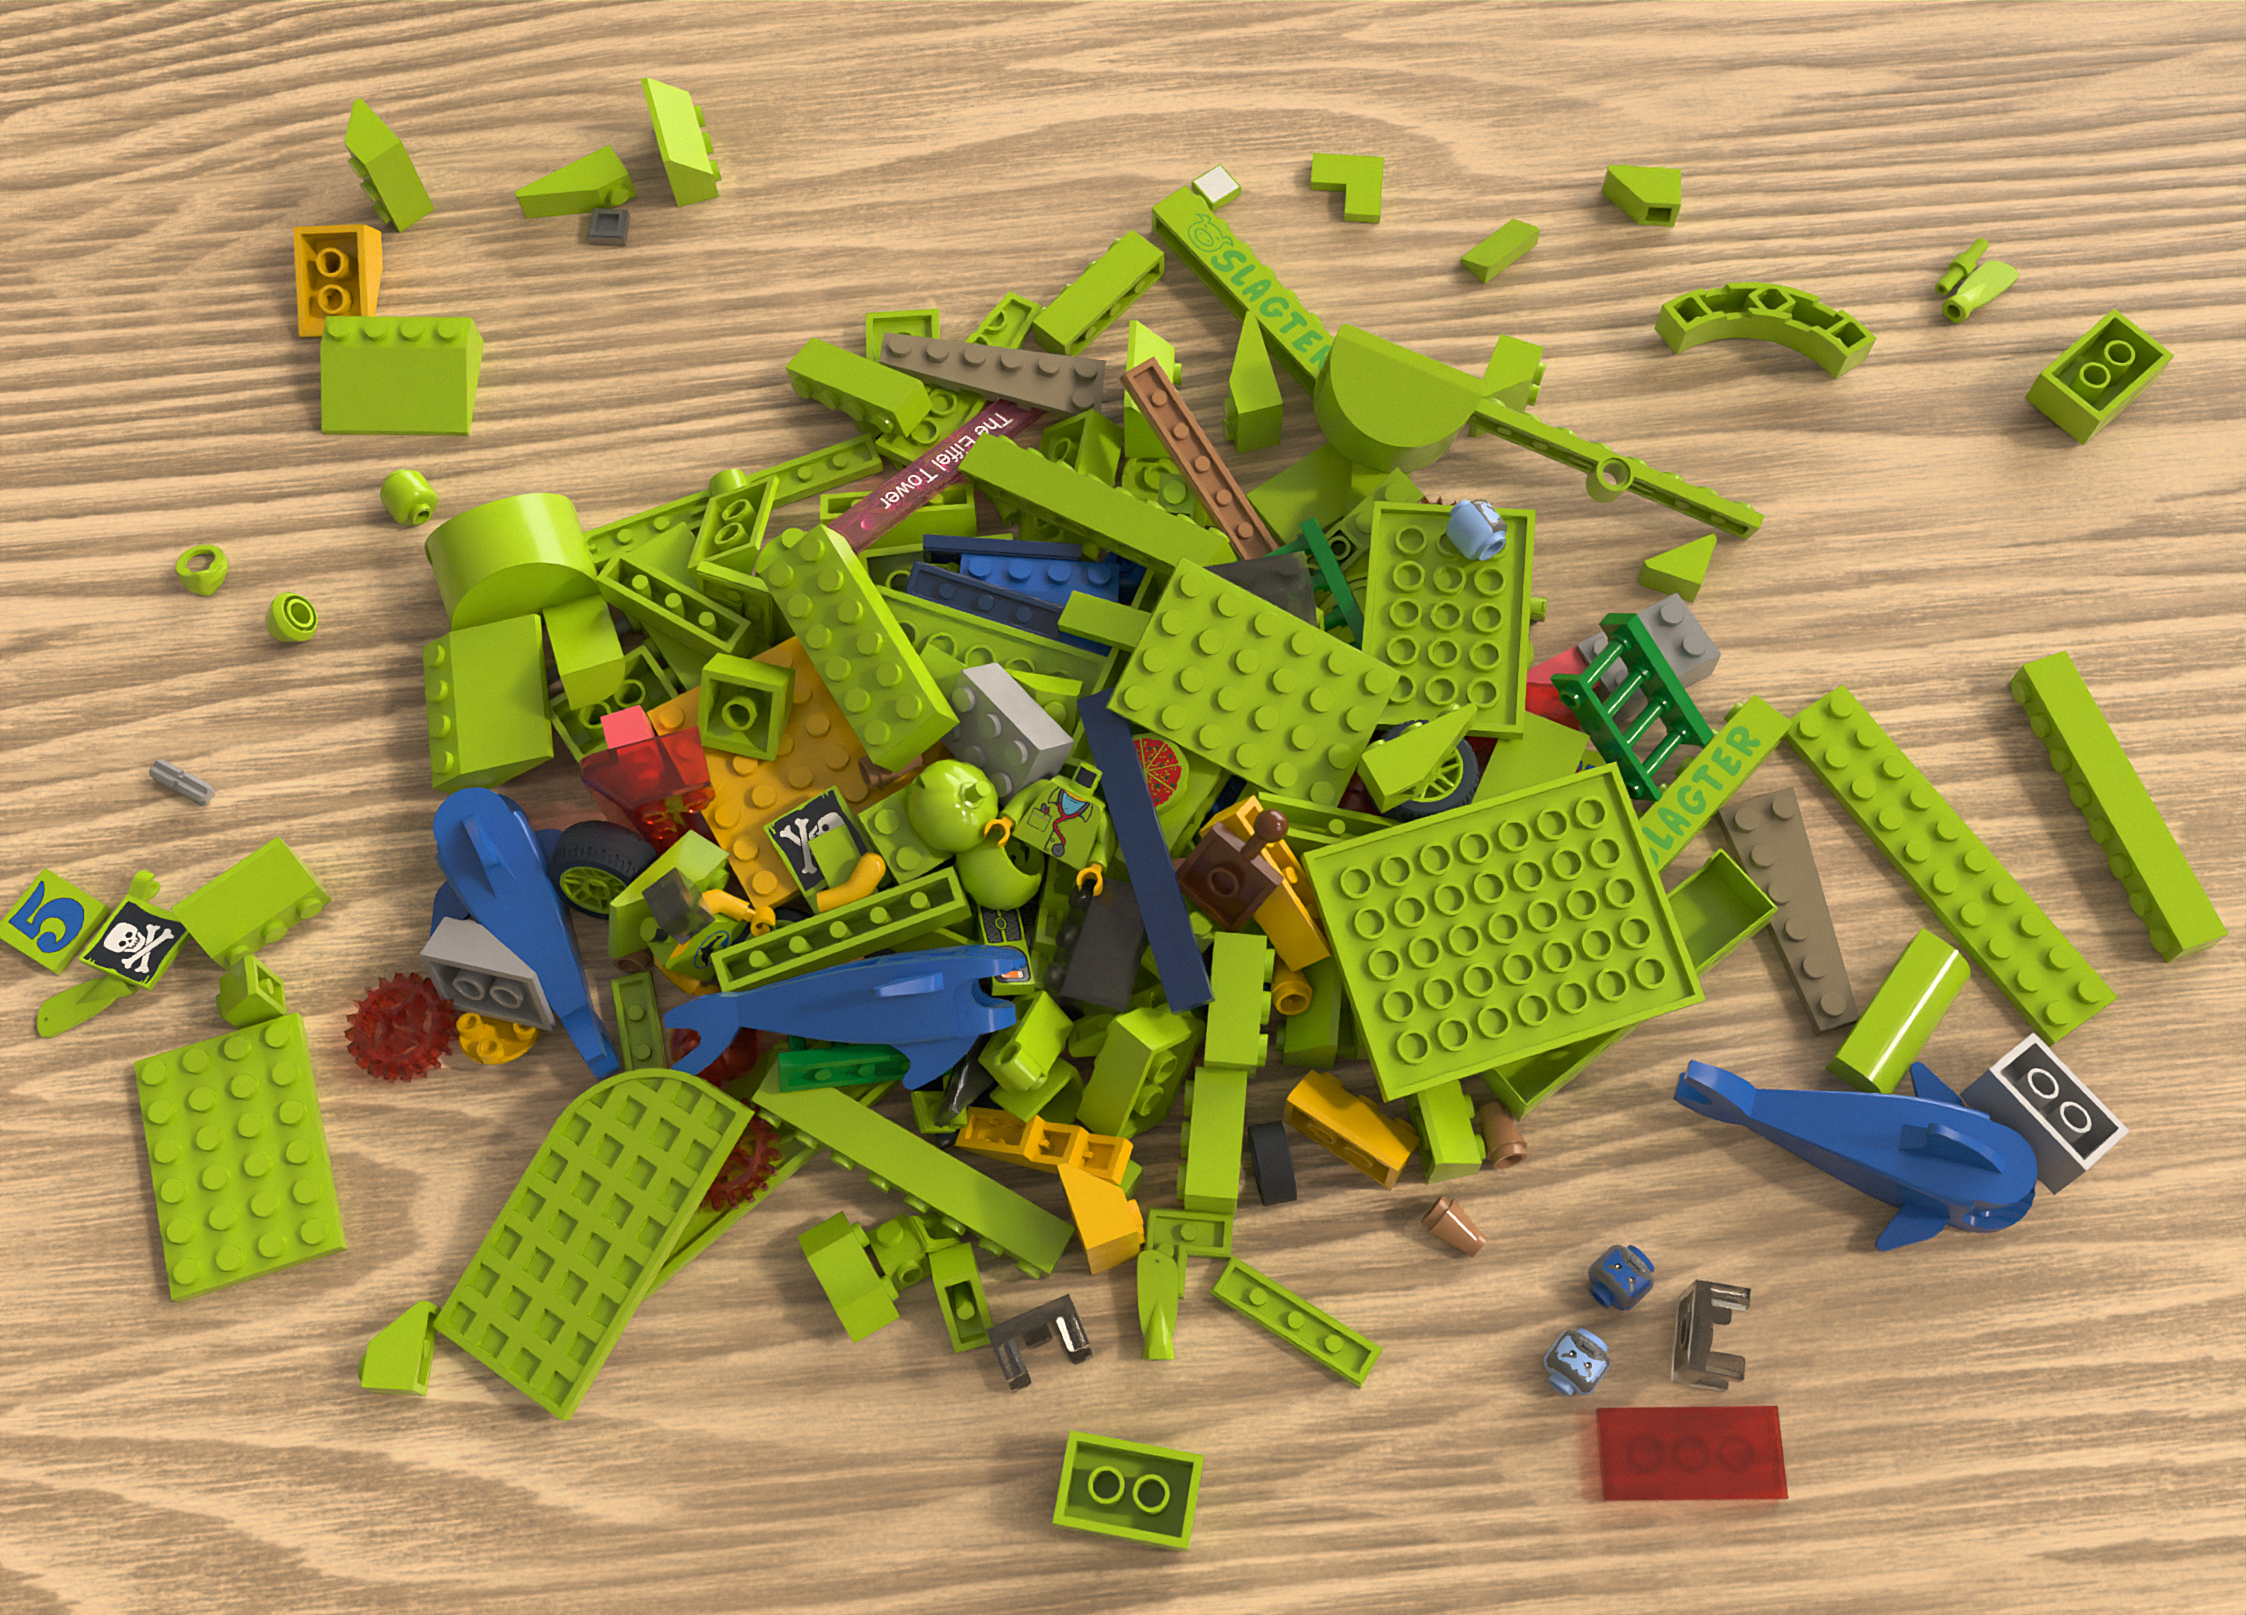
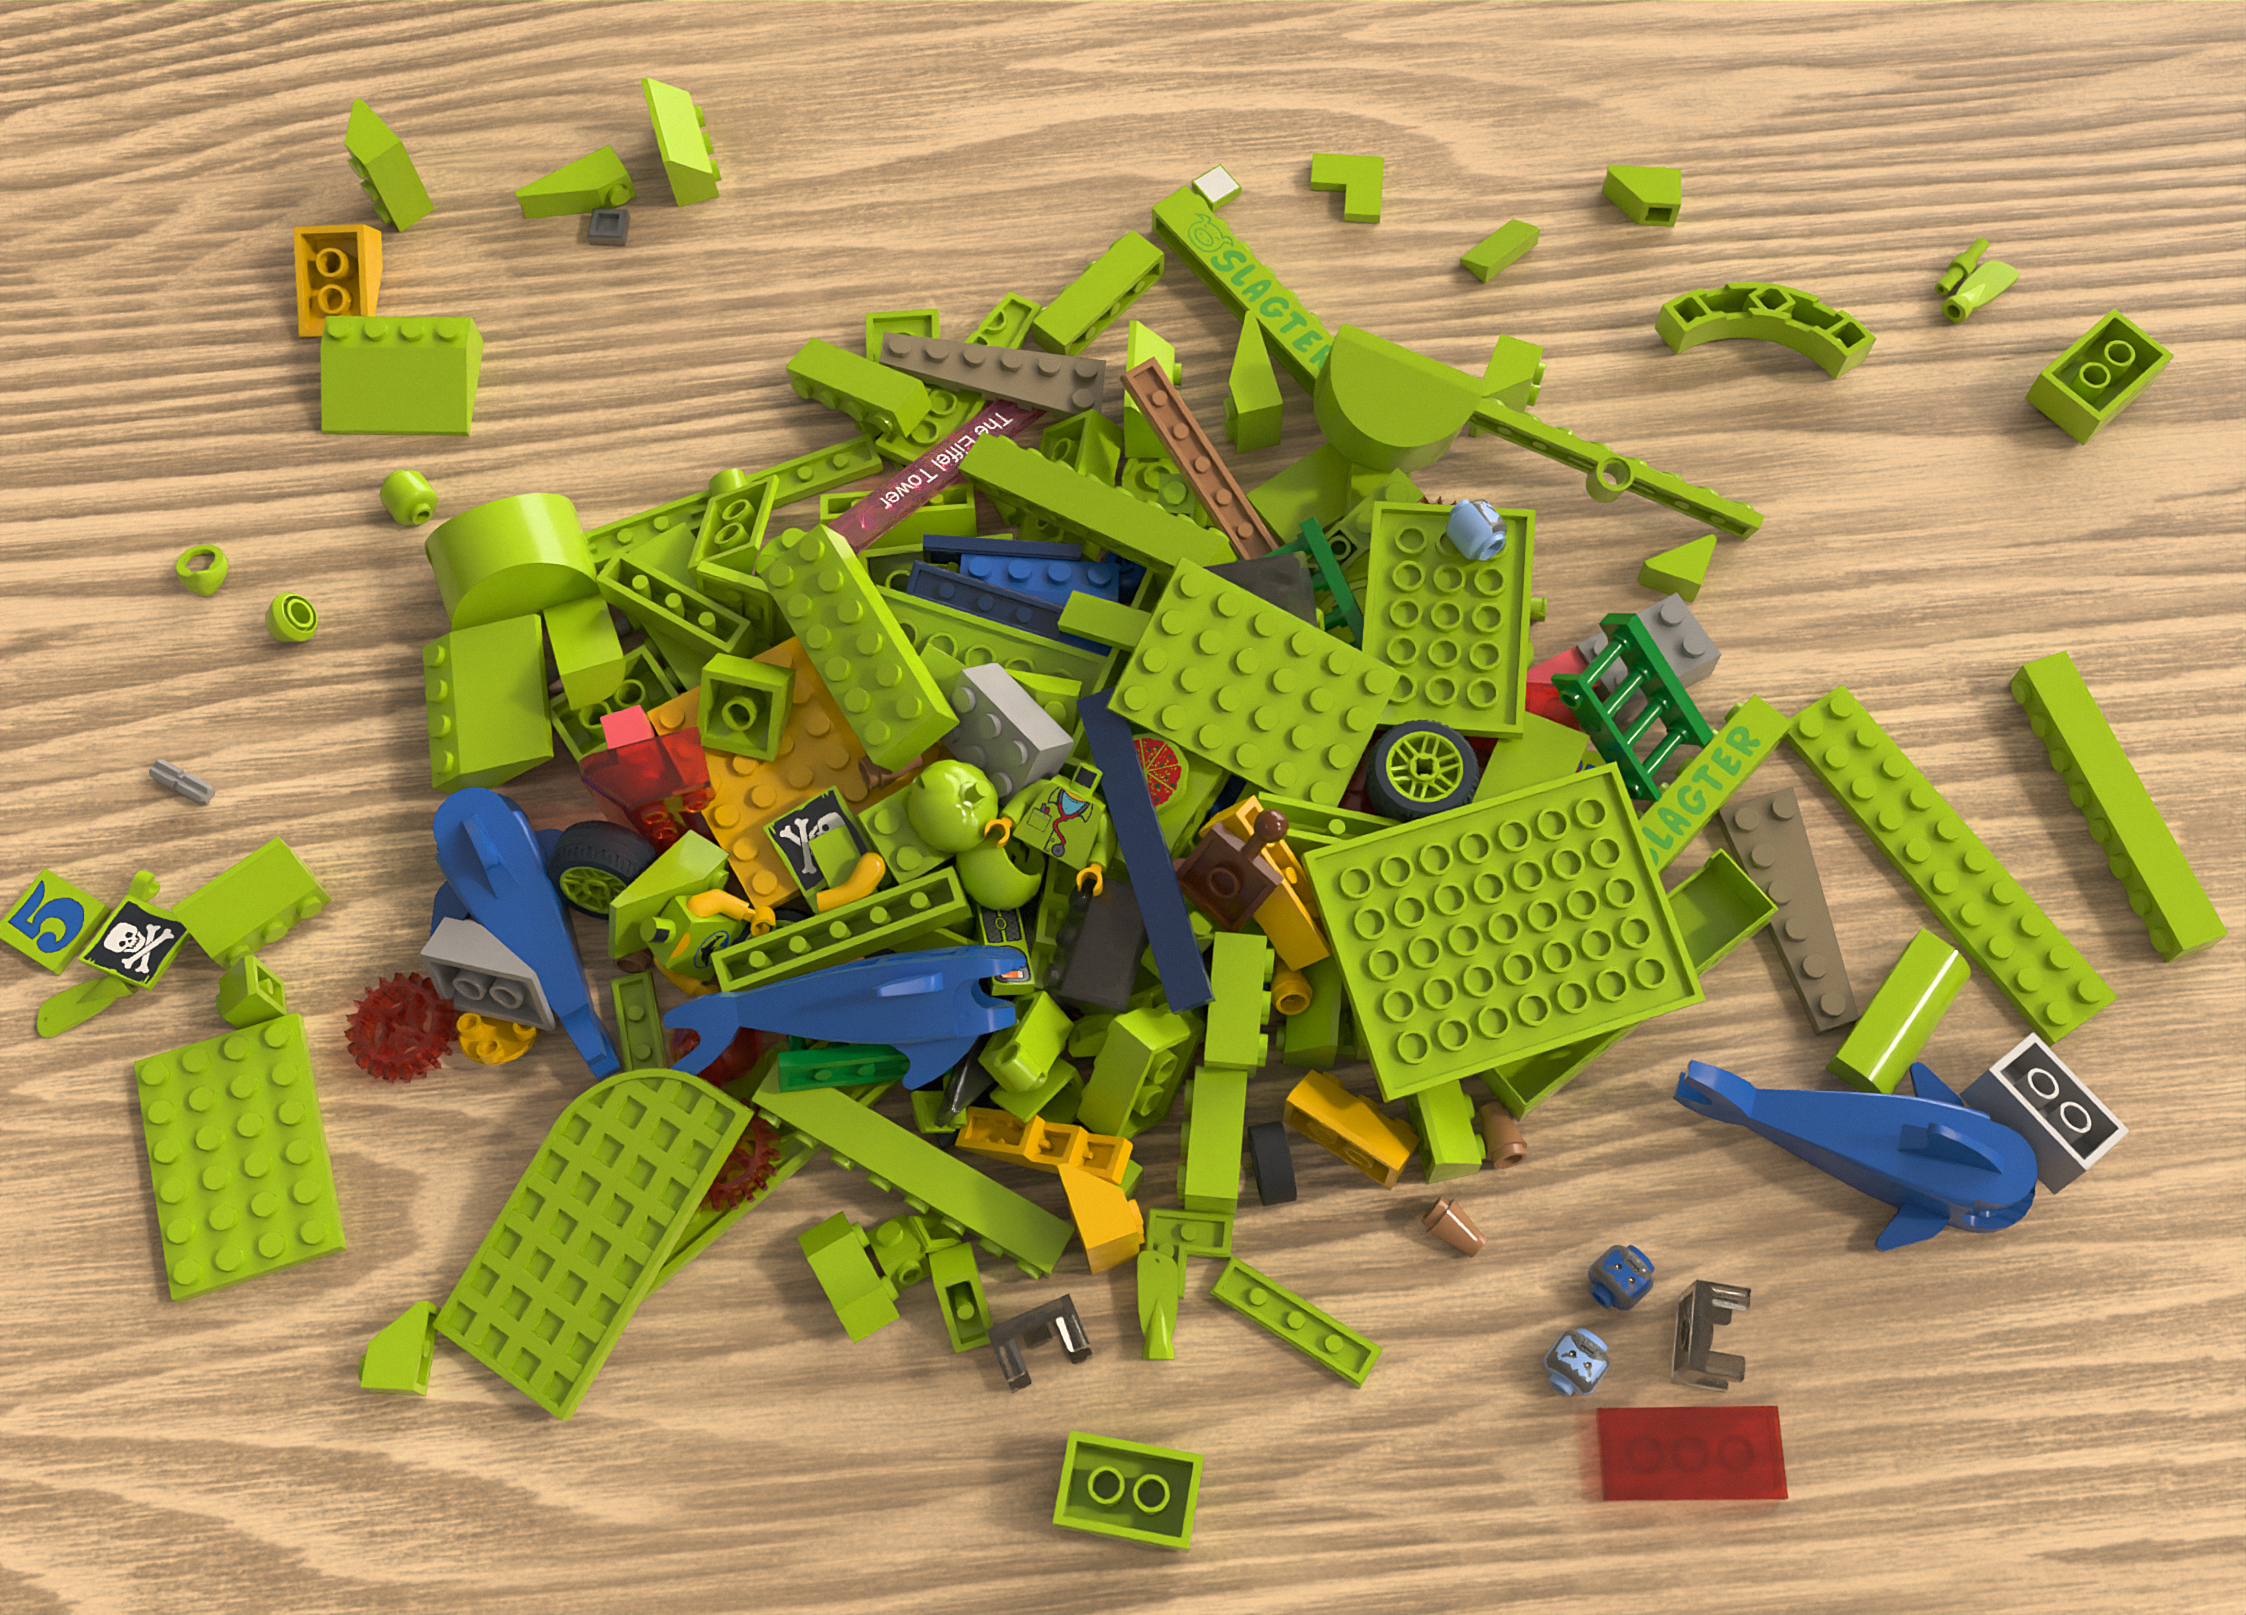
(678, 906): clear smoke brick -> none
(1406, 764): lime slope -> none

